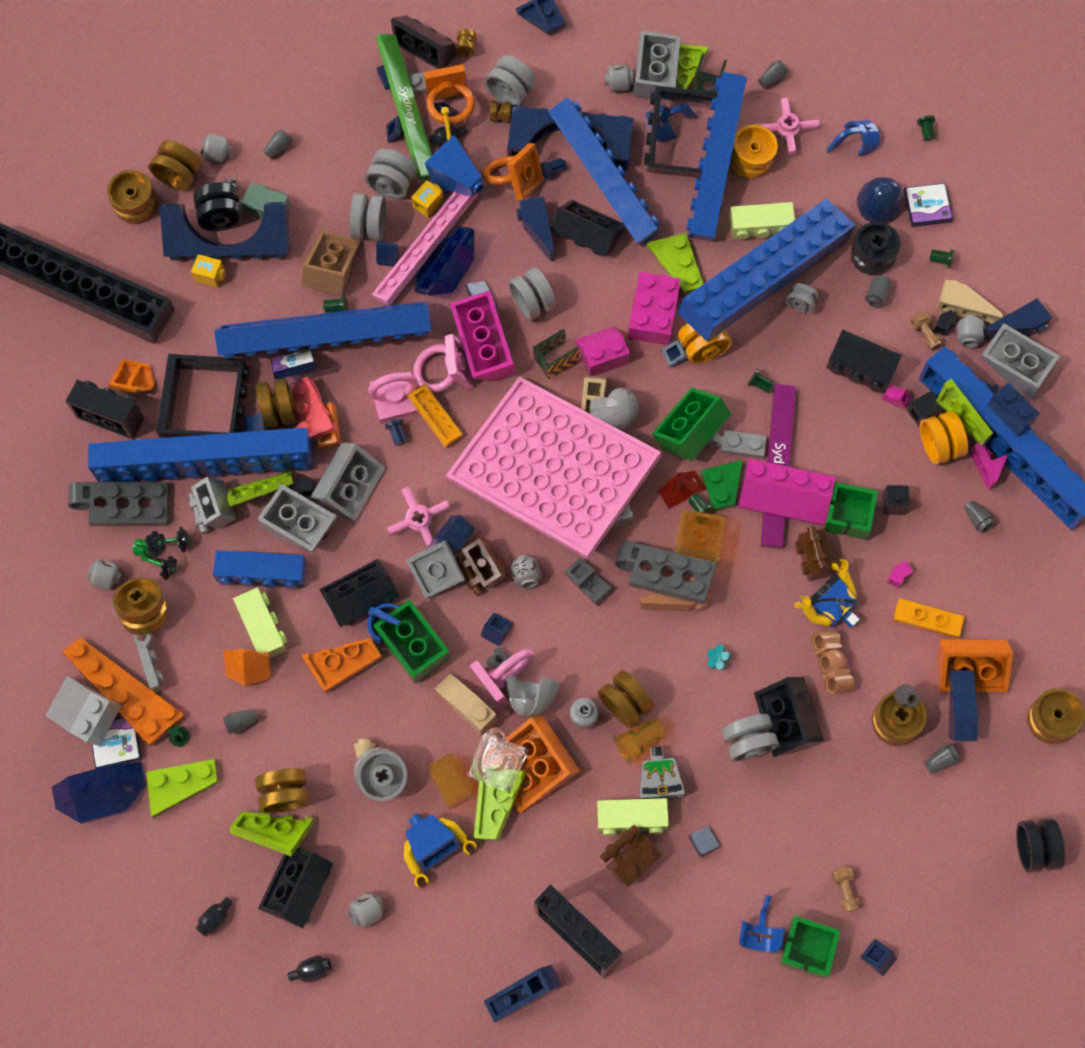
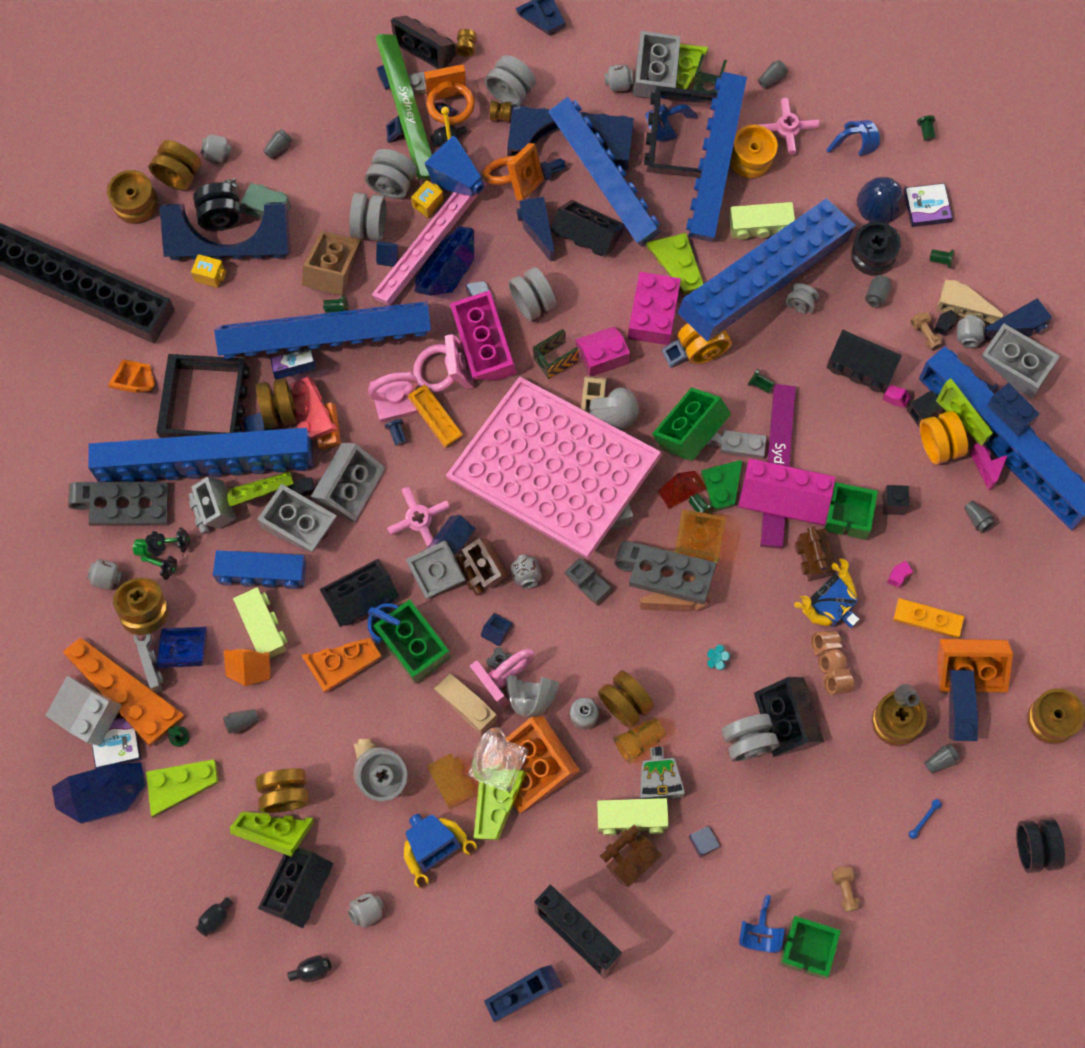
(105, 408): black brick -> none
(182, 647): none -> clear blue tile
(879, 957): dark blue slope -> none
(936, 804): none -> blue hinge

